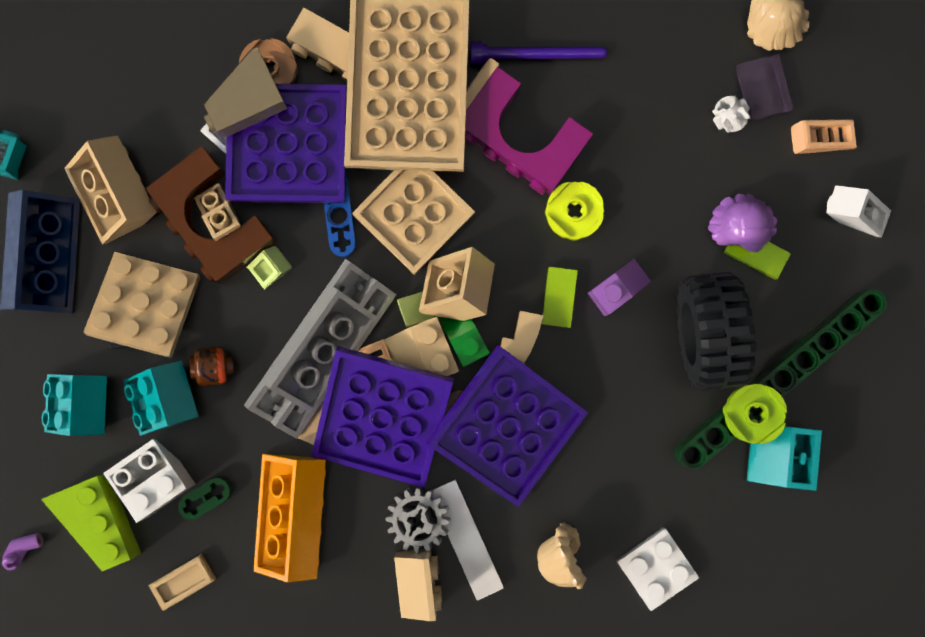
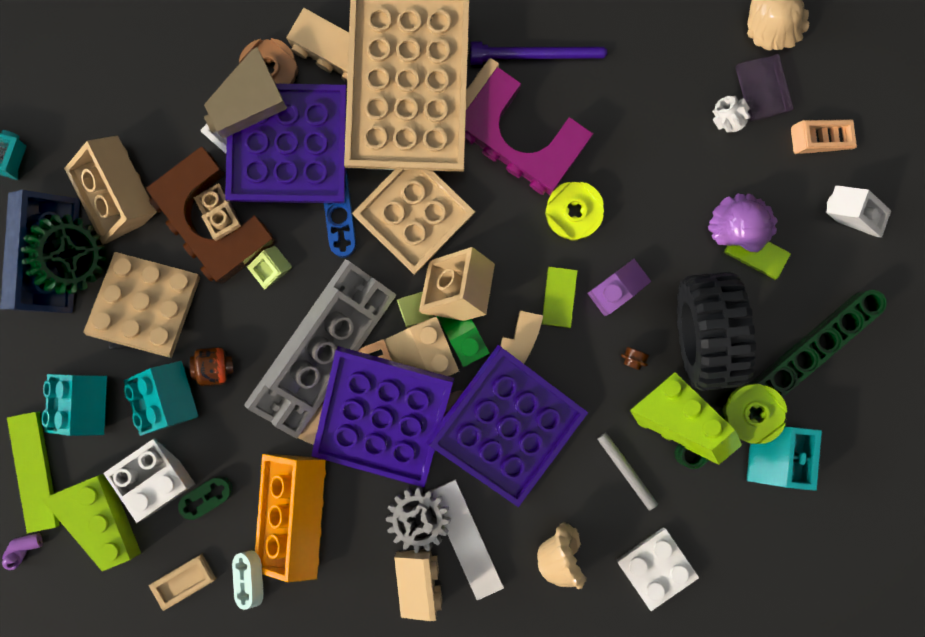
(32, 470): none -> lime tile
(60, 243): none -> dark green gear
(247, 580): none -> light aqua beam
(627, 471): none -> light grey bar
(635, 358): none -> reddish brown plate
(687, 419): none -> lime wedge

